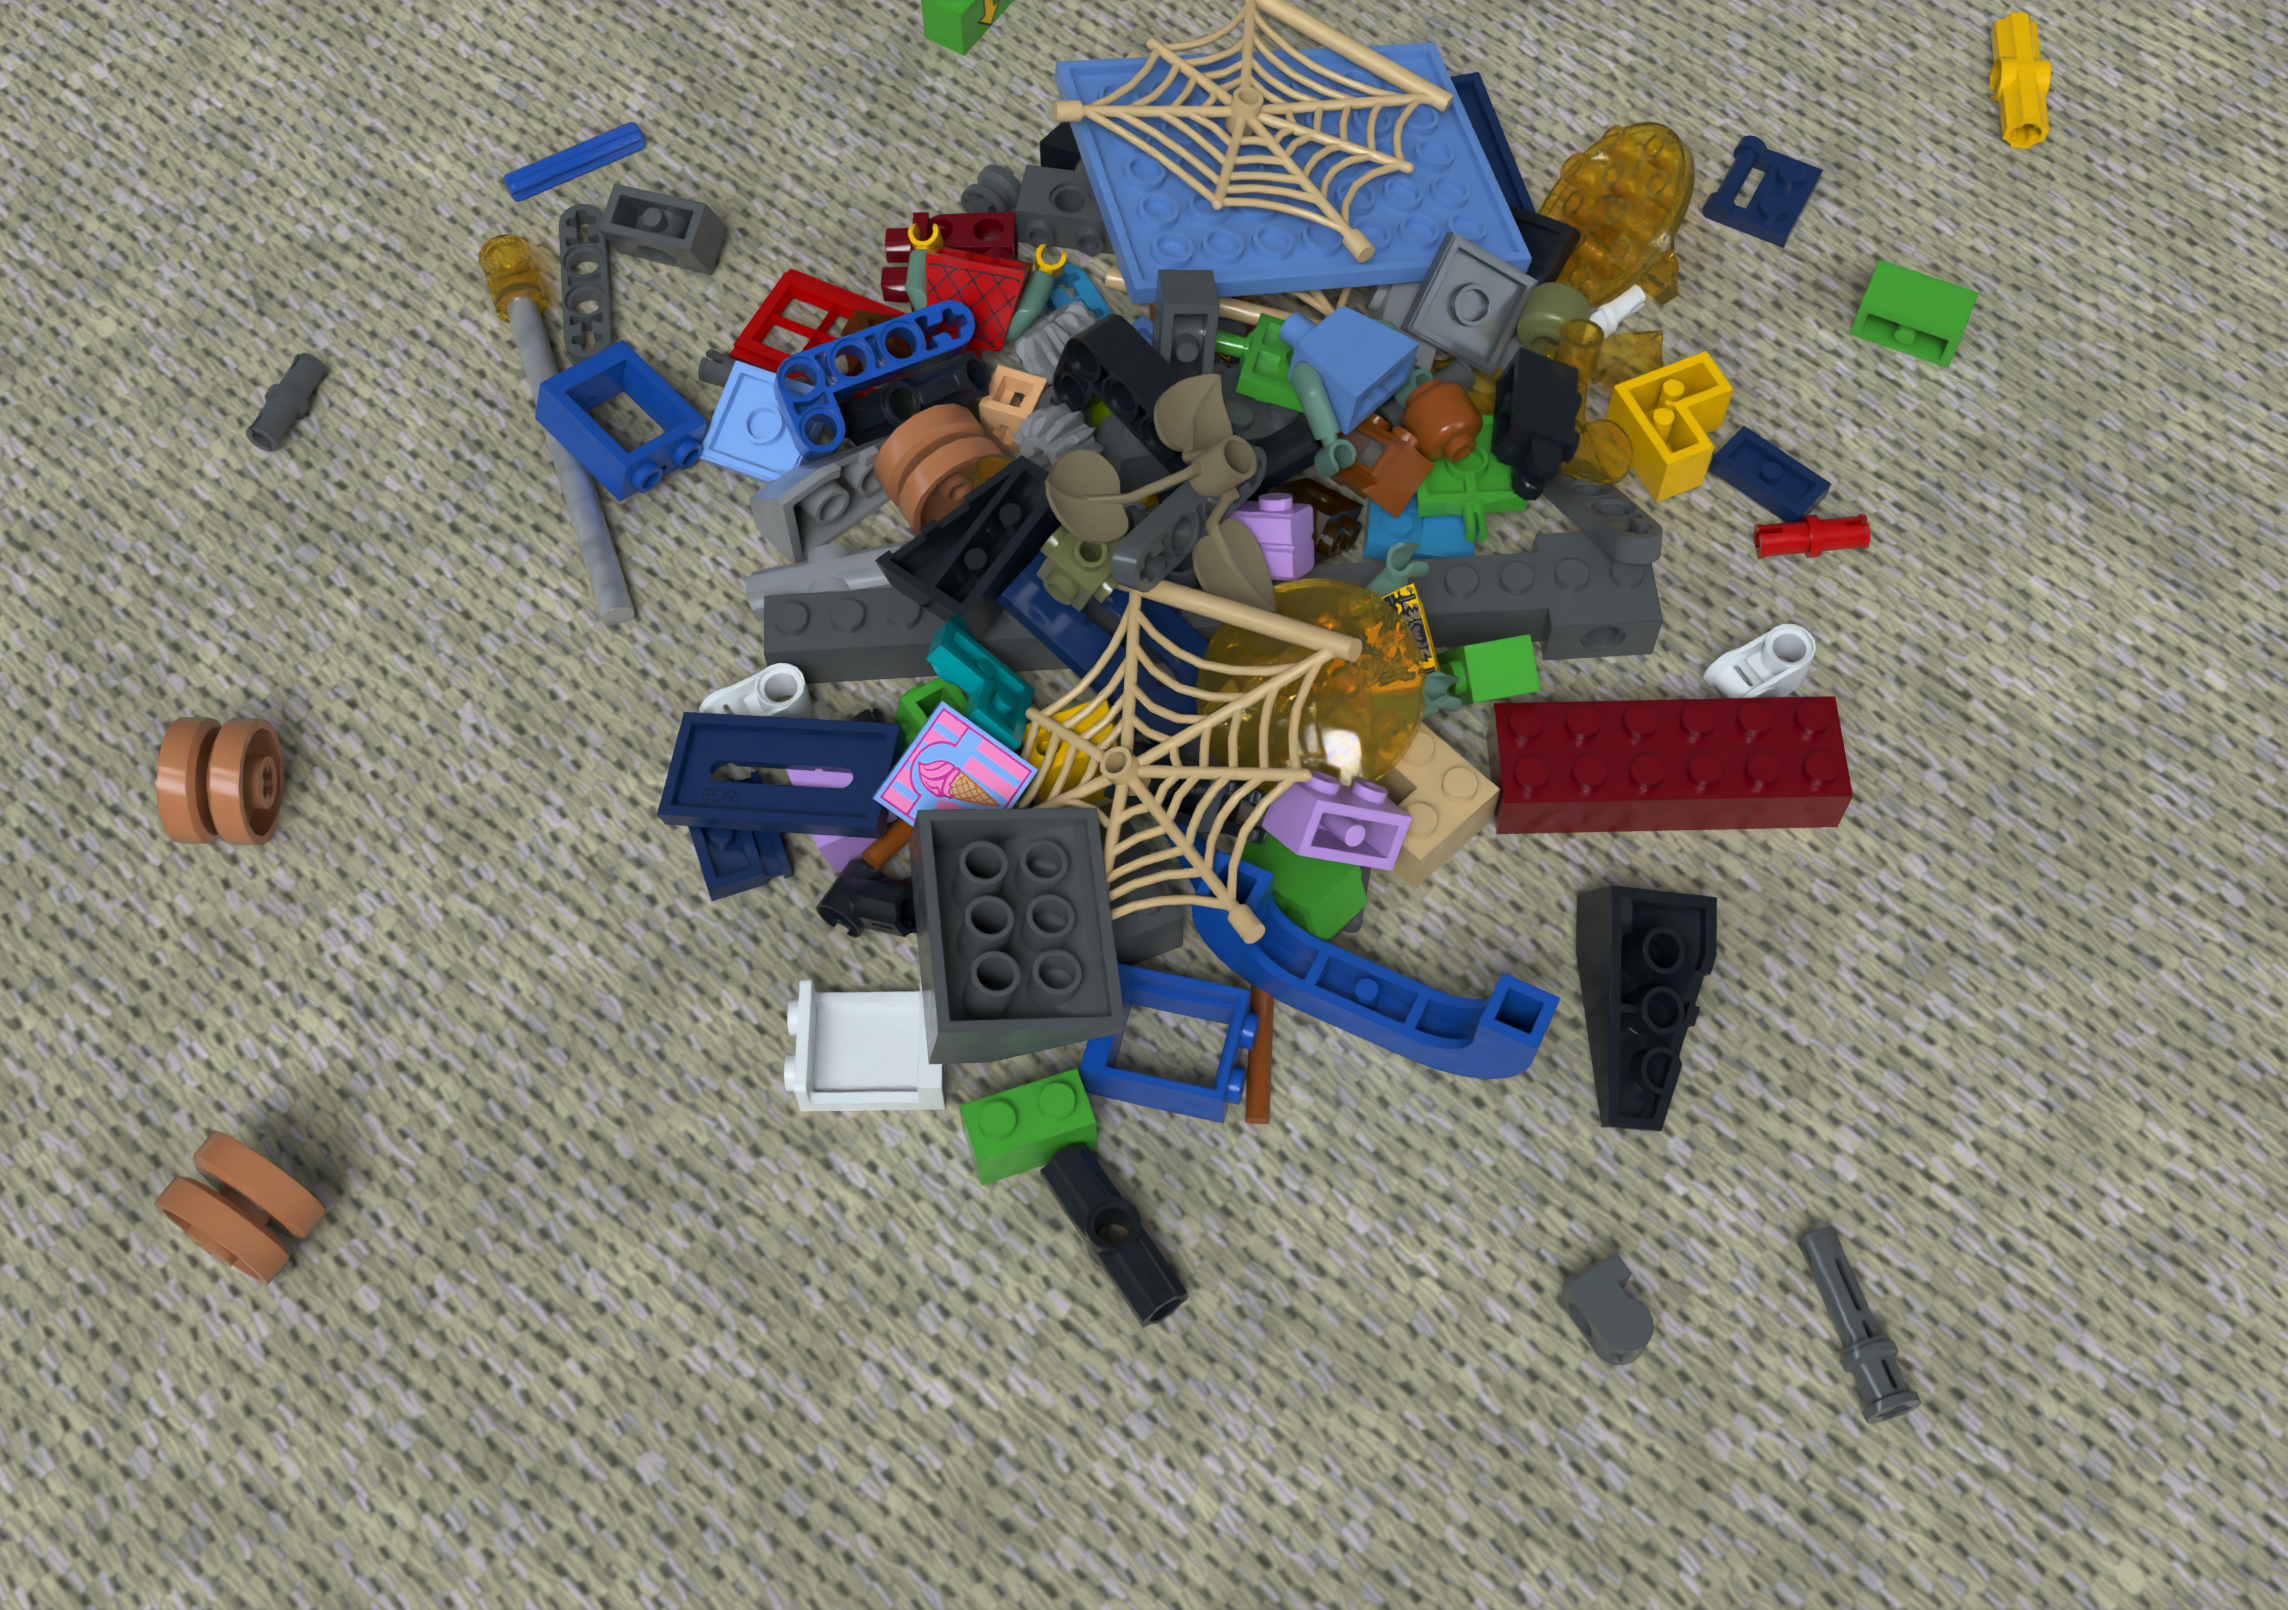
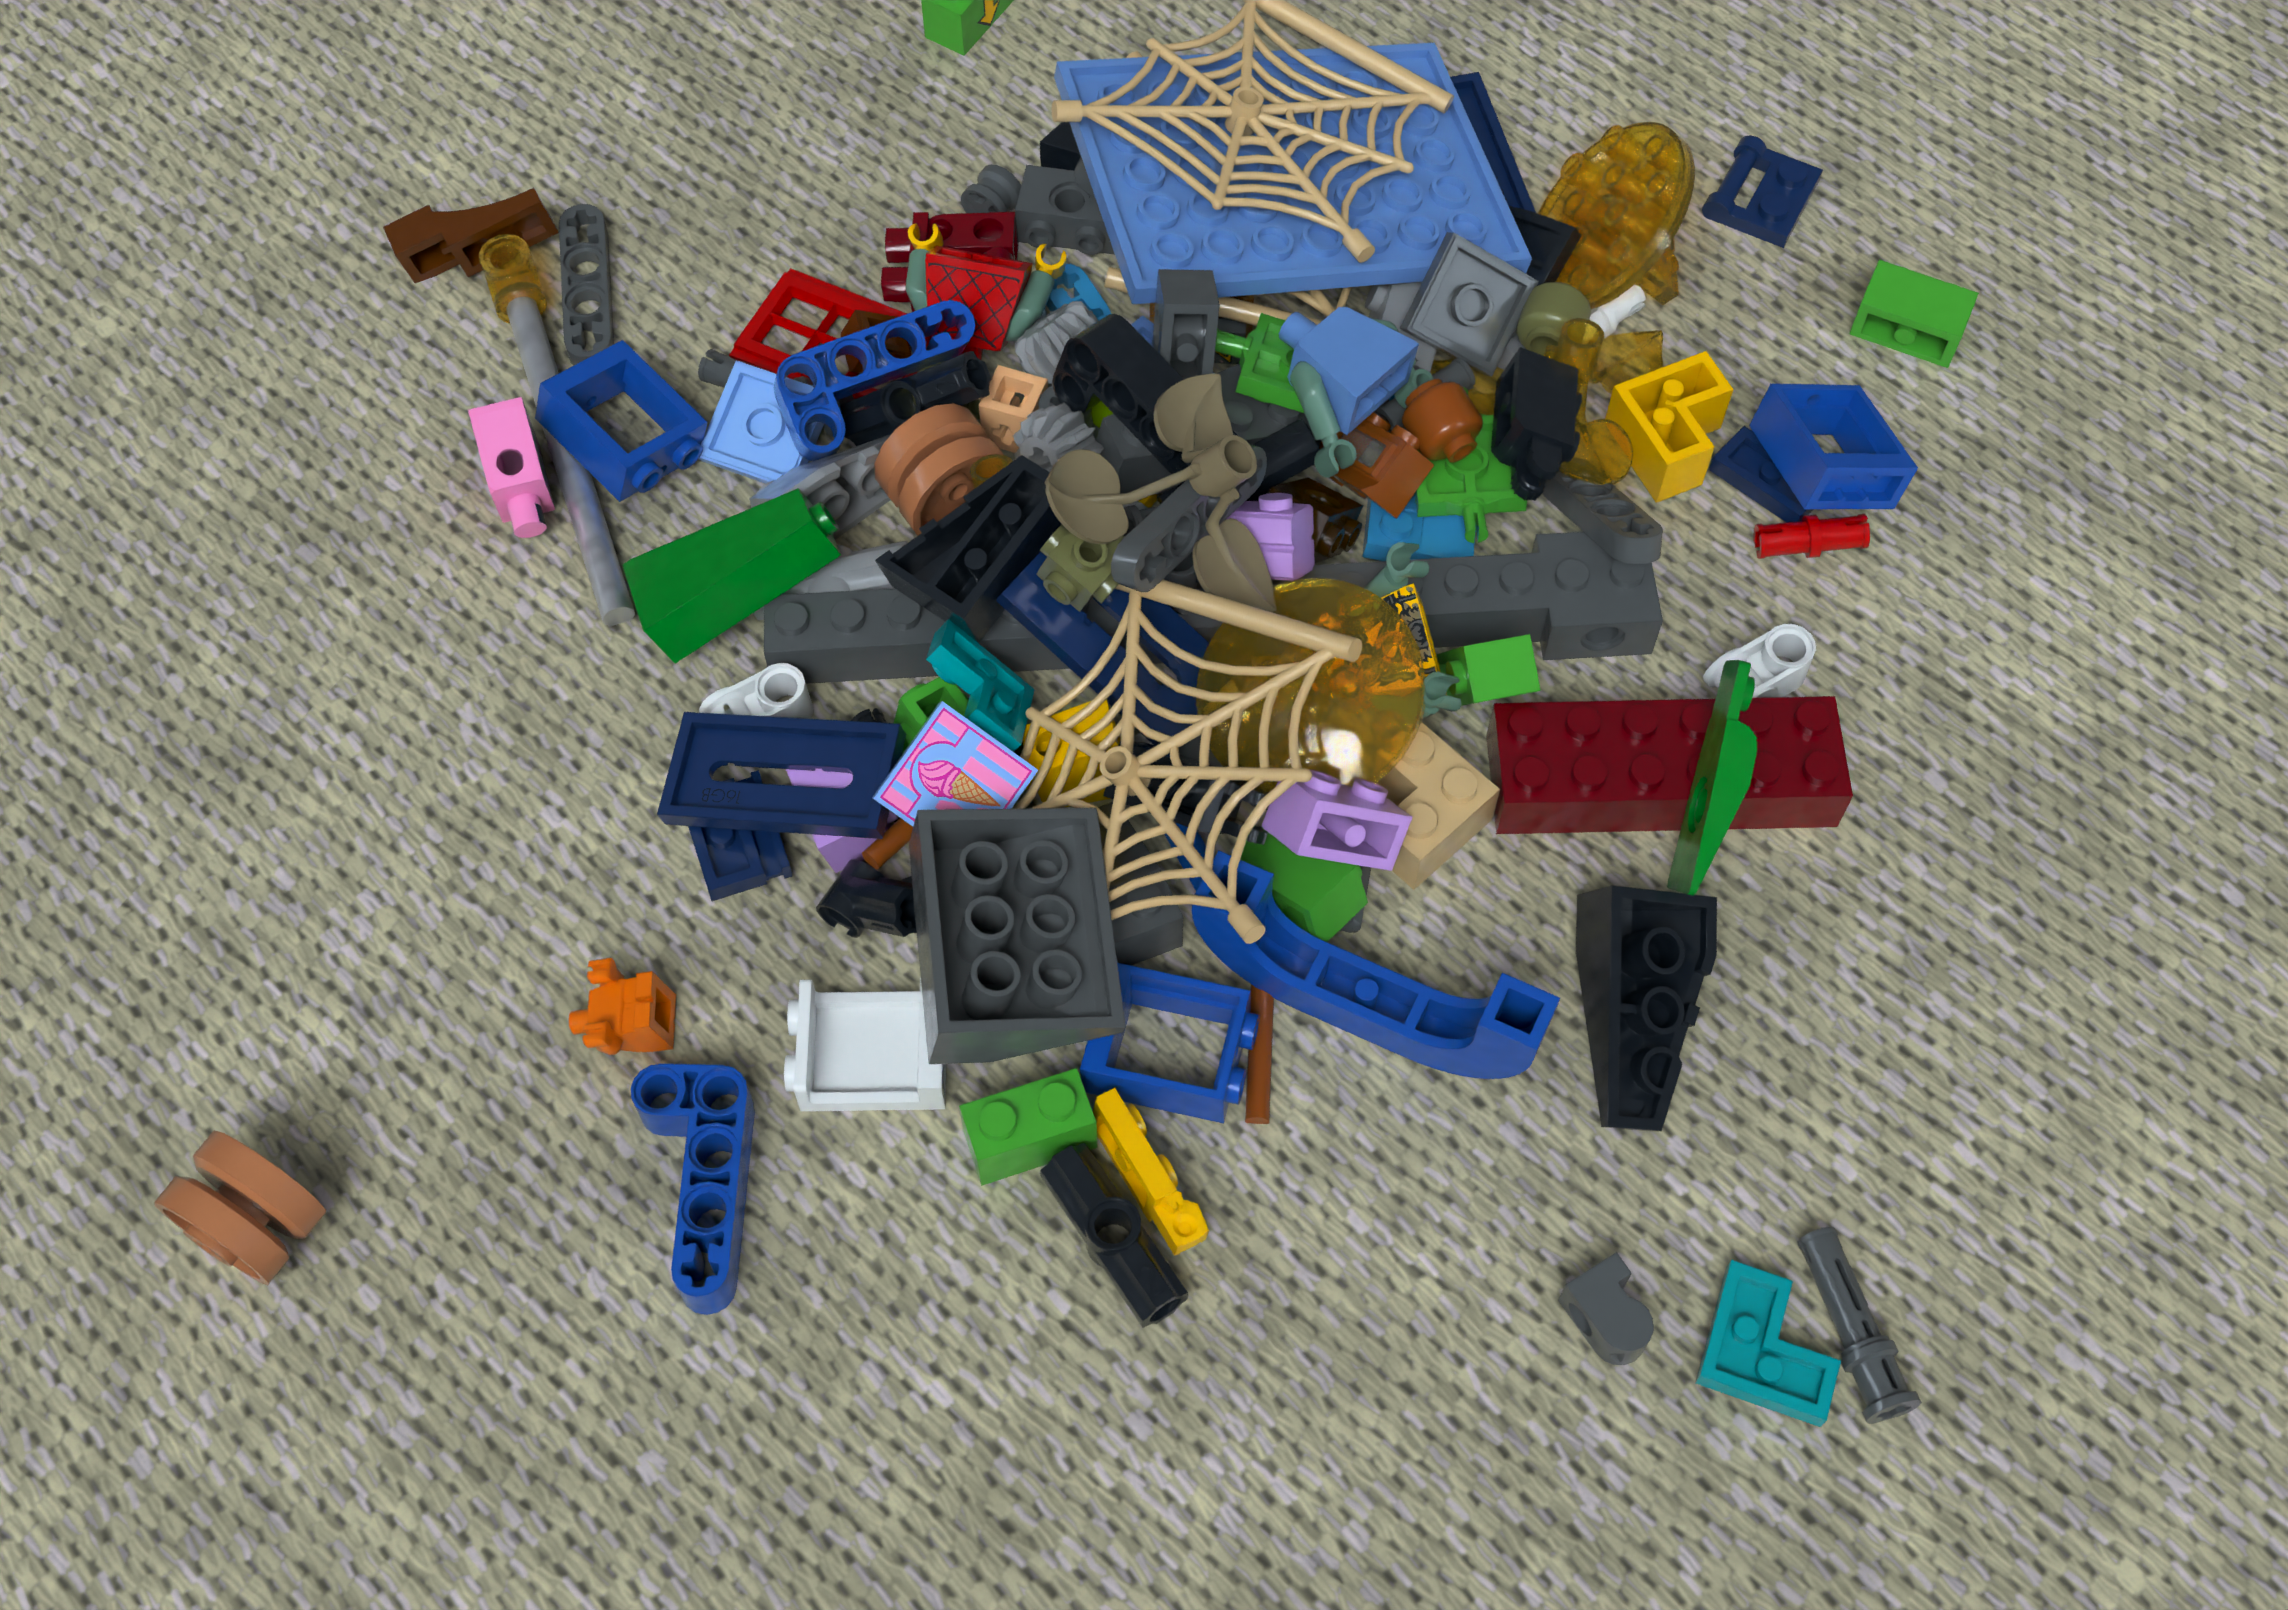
(220, 781): nougat wheel -> none
(286, 402): dark grey pin -> none
(439, 240): none -> reddish brown slope
(513, 465): none -> bright pink torso
(574, 161): blue axle -> none
(624, 1012): none -> orange piece
(663, 228): dark grey brick -> none
(703, 1187): none -> blue beam
(728, 570): none -> green slope
(1147, 1175): none -> yellow hinge
(1719, 780): none -> green piece
(1750, 1360): none -> teal plate
(1865, 476): none -> blue window
(2020, 80): yellow piece -> none

